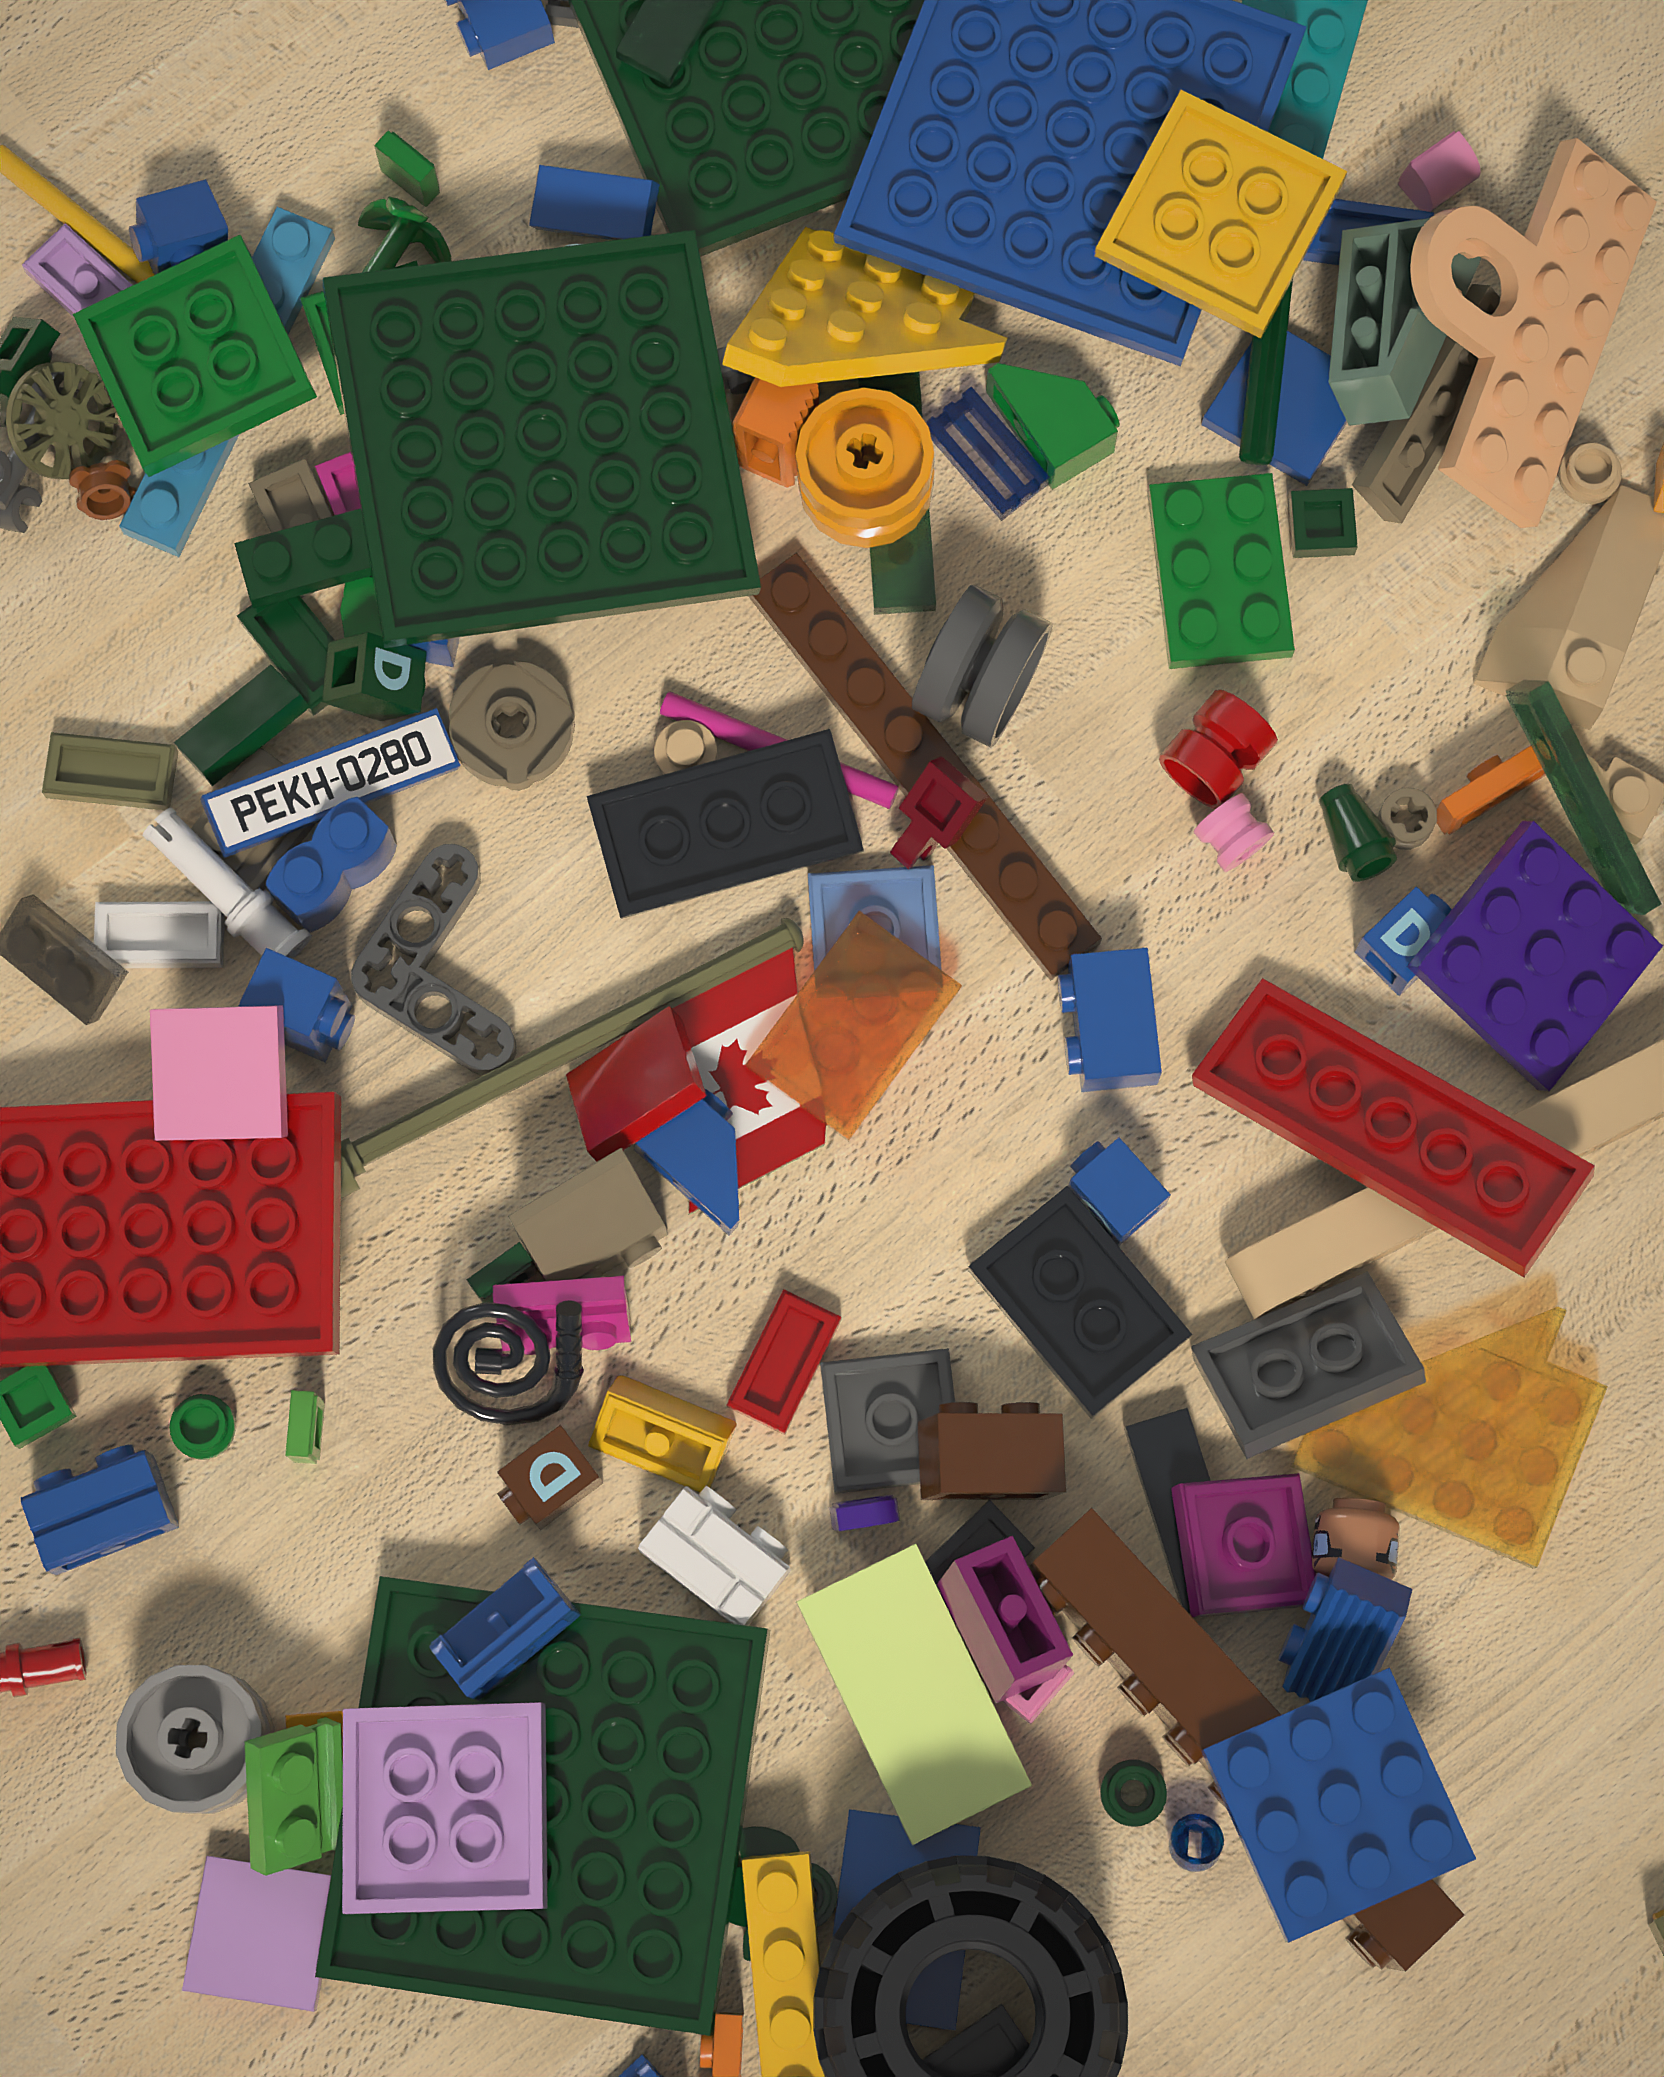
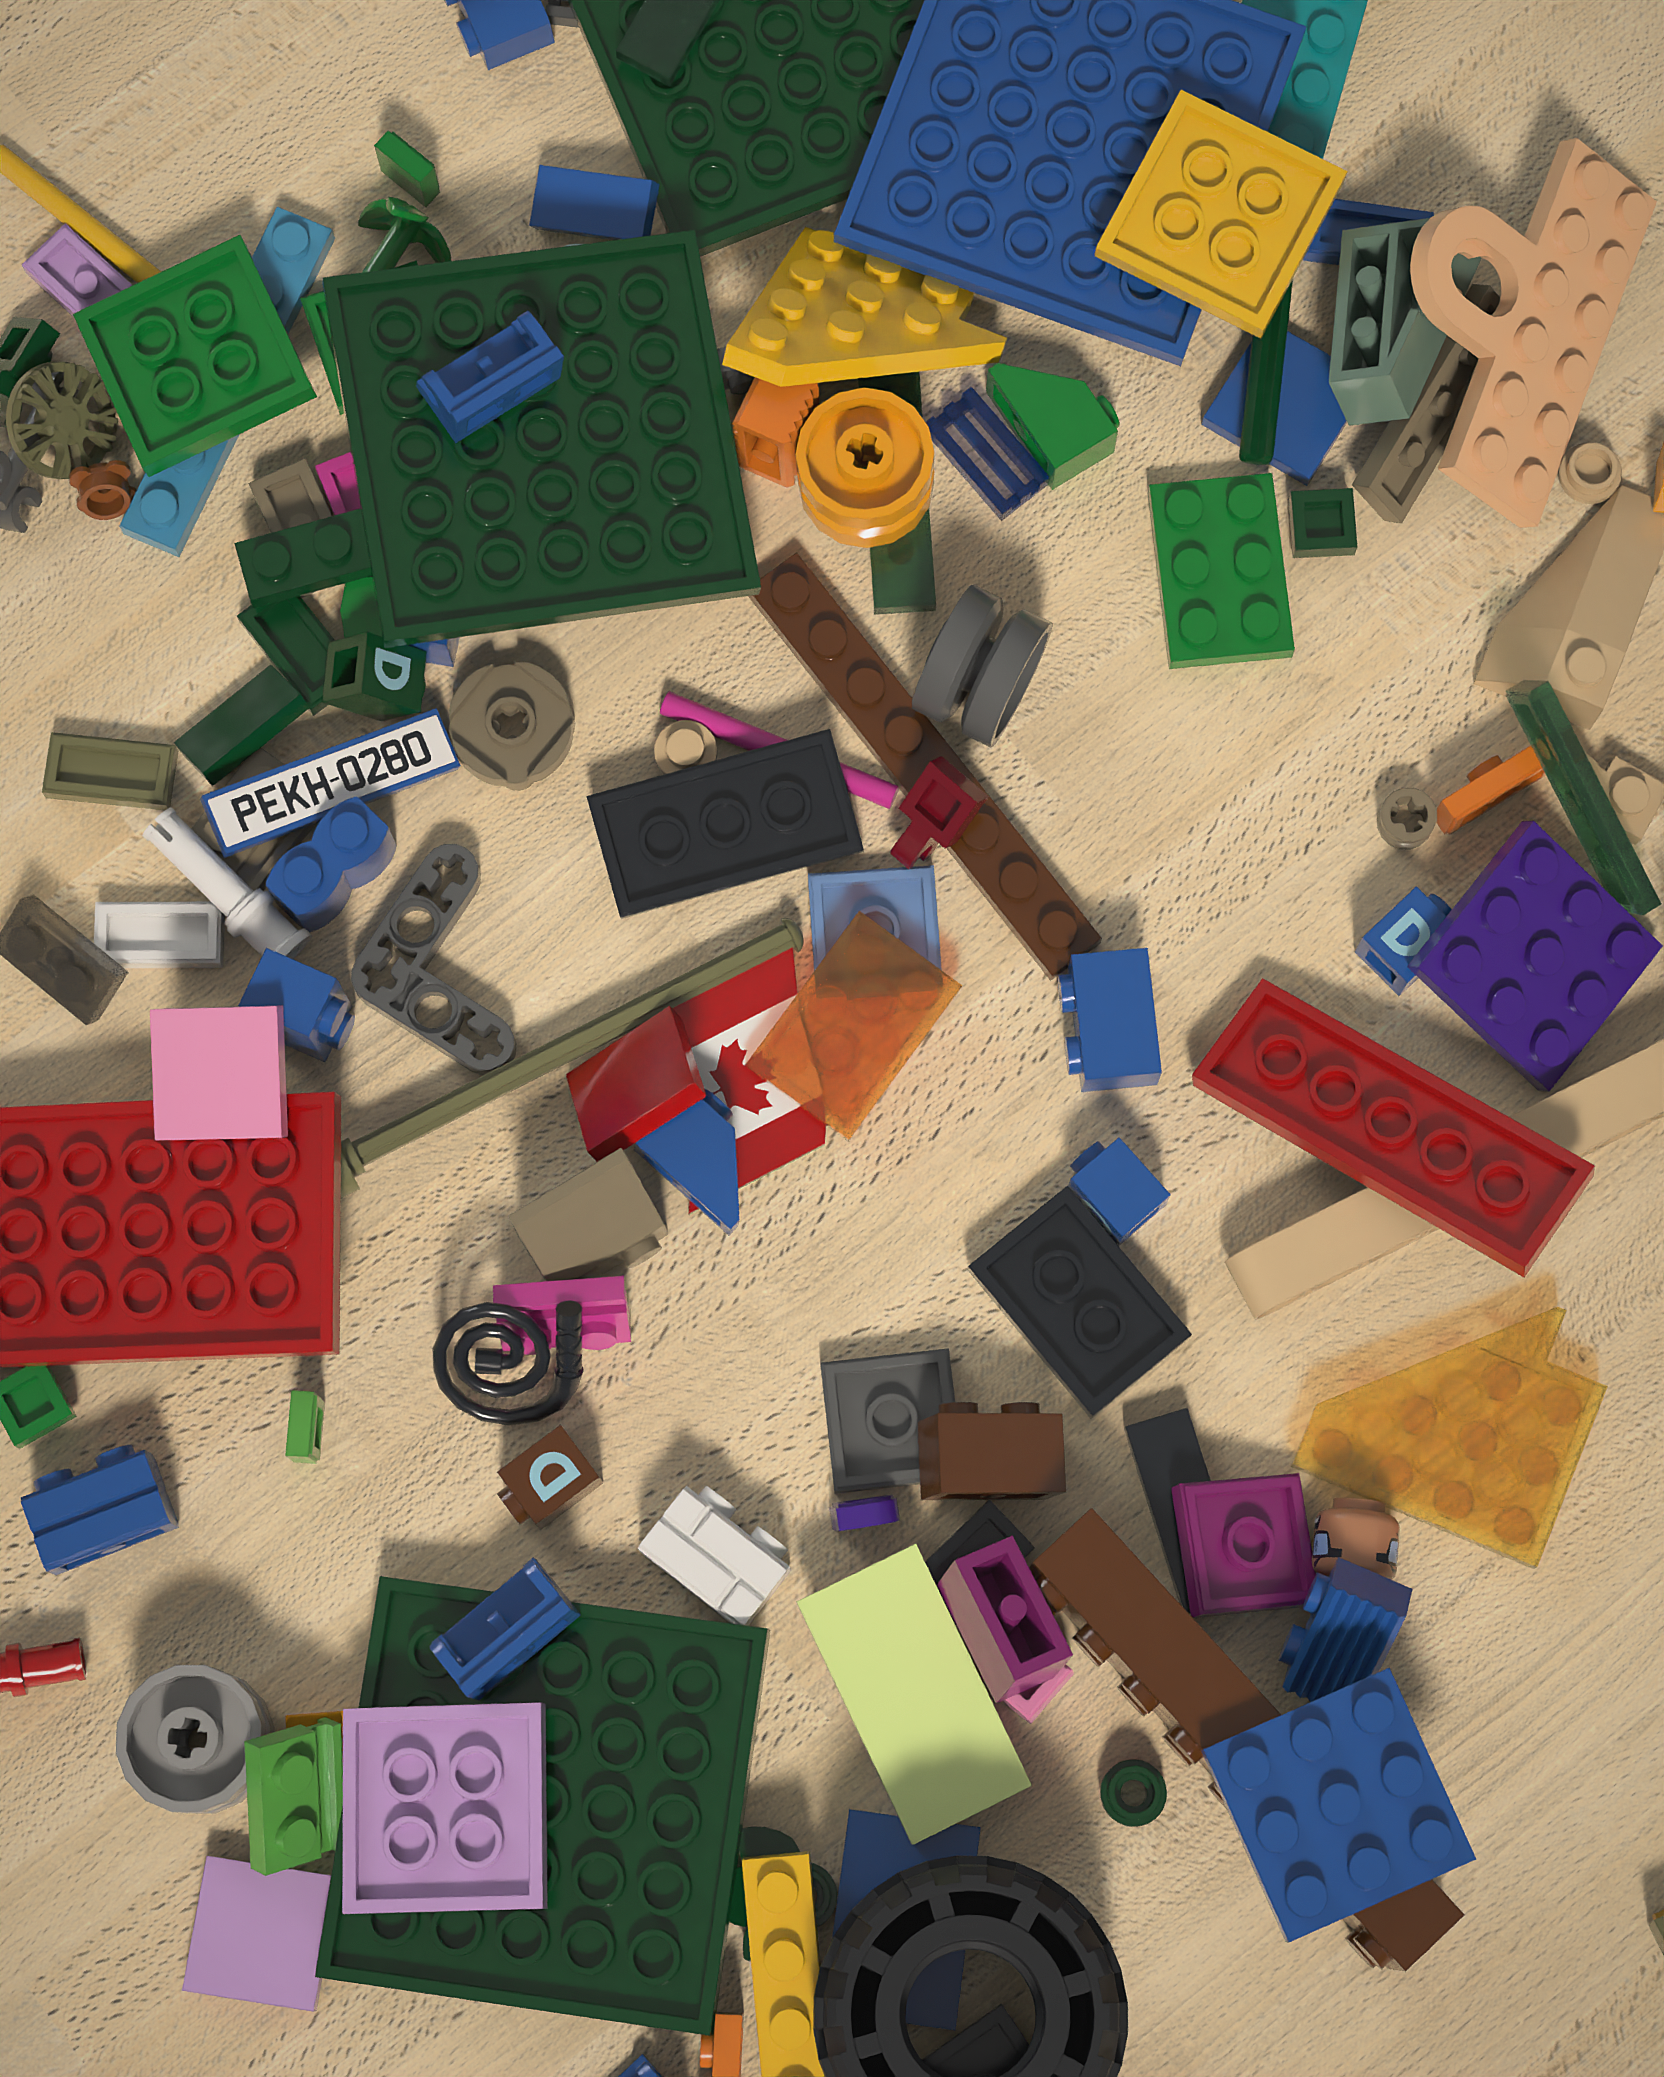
(176, 225): blue brick -> none
(202, 1426): green plate -> none
(492, 377): none -> blue hinge
(509, 1268): dark green tile -> none
(662, 1433): yellow slope -> none
(784, 1362): red tile -> none
(1210, 1842): clear blue hinge -> none
(1224, 742): red wheel -> none
(1233, 832): bright pink wheel -> none
(1308, 1364): dark grey plate -> none
(1356, 834): dark green cone -> none
(1440, 172): bright pink brick -> none

